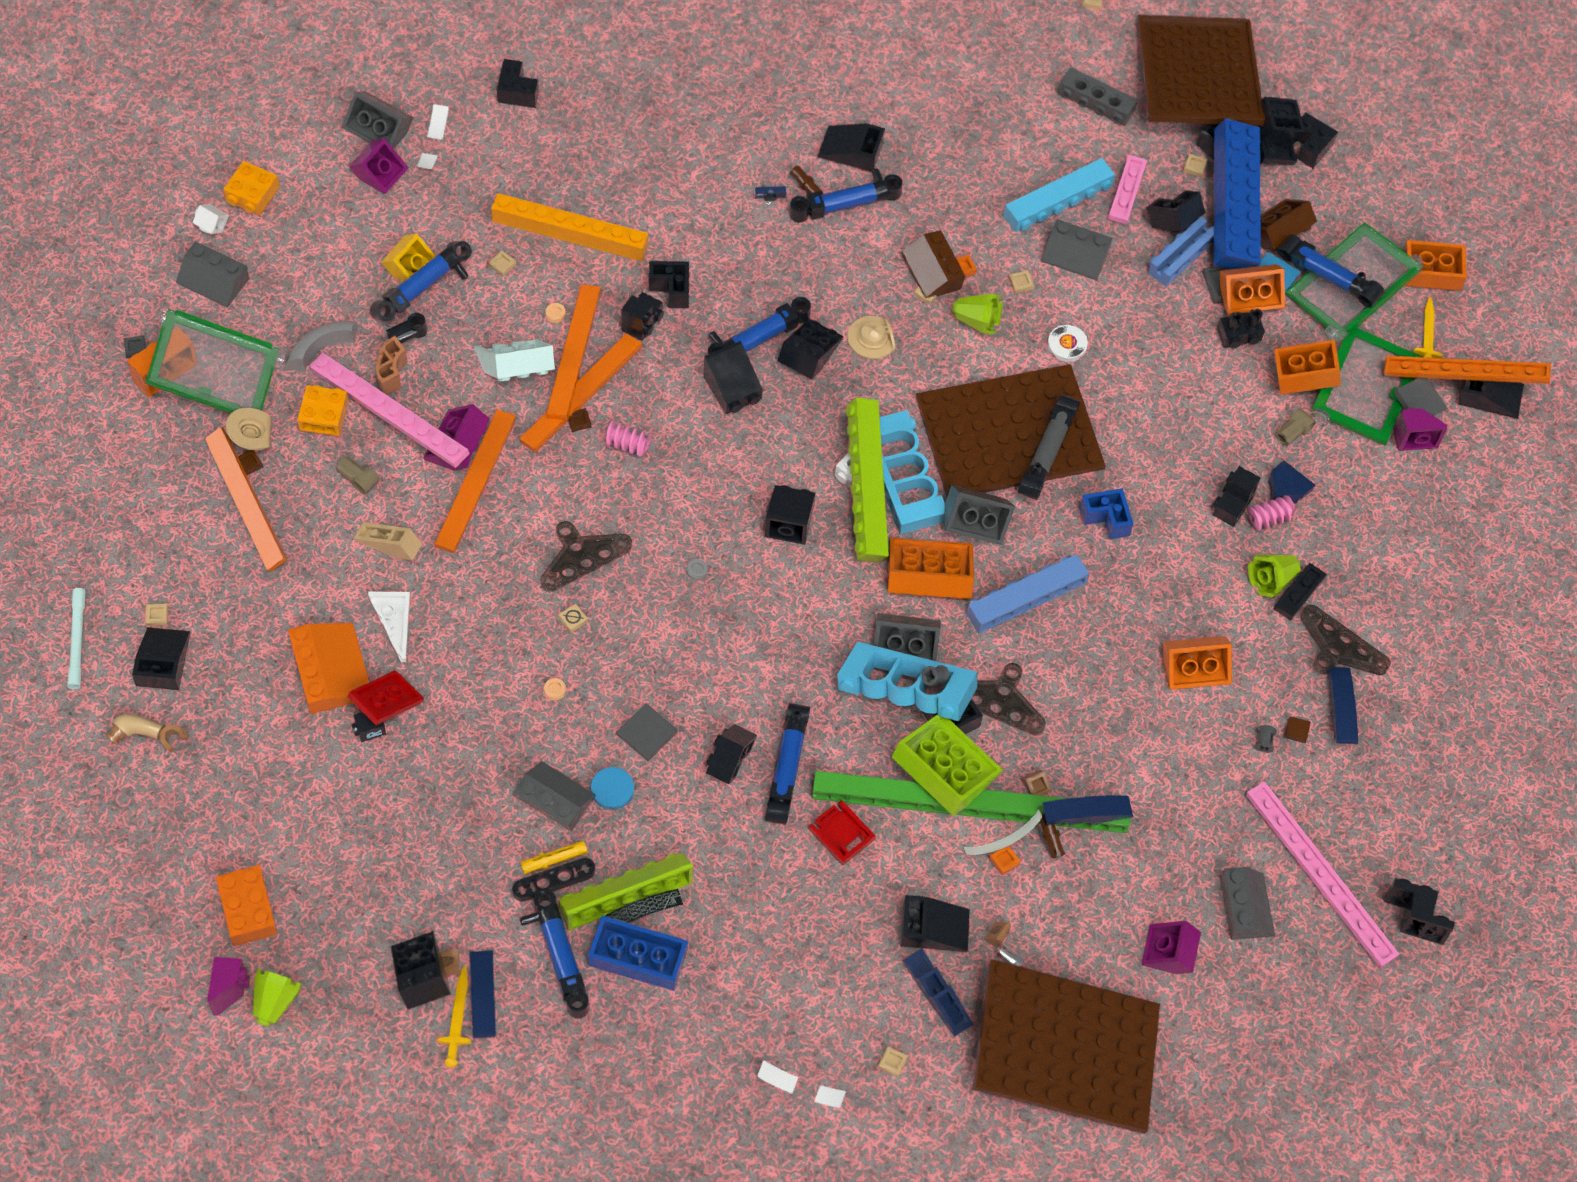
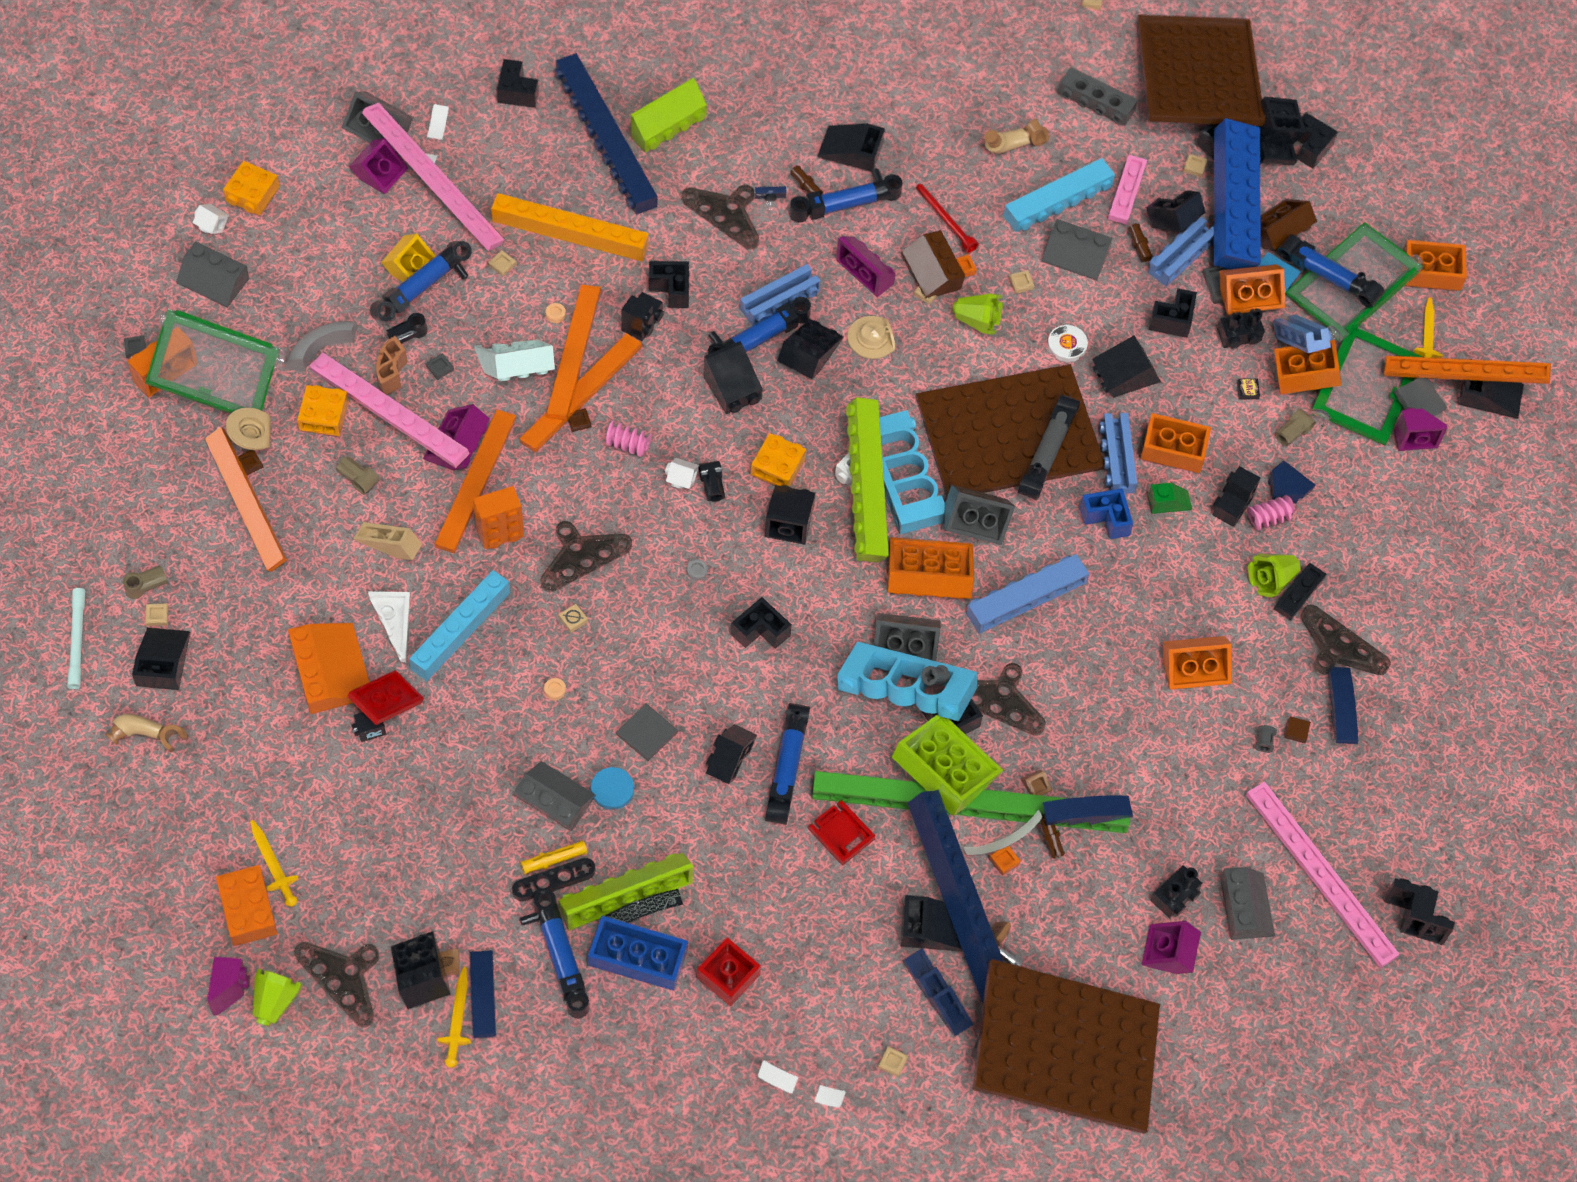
(145, 581): none -> dark tan piece
(281, 882): none -> yellow sword
(335, 970): none -> clear smoke beam
(433, 176): none -> bright pink plate
(439, 366): none -> dark grey tile
(459, 625): none -> medium azure brick
(498, 517): none -> orange brick
(606, 134): none -> dark blue brick
(668, 115): none -> lime slope
(681, 473): none -> white brick
(712, 477): none -> black piece
(718, 207): none -> clear smoke beam
(728, 971): none -> red brick
(761, 620): none -> black brick
(778, 461): none -> light orange brick
(784, 290): none -> medium blue brick
(864, 265): none -> magenta slope
(955, 885): none -> dark blue brick
(968, 243): none -> red piece
(1009, 140): none -> piece
(1118, 453): none -> medium blue brick
(1125, 368): none -> black slope
(1140, 242): none -> reddish brown pin
(1168, 498): none -> green slope
(1175, 317): none -> black brick
(1175, 443): none -> orange brick
(1177, 891): none -> black brick
(1248, 389): none -> tile
(1302, 333): none -> medium blue brick

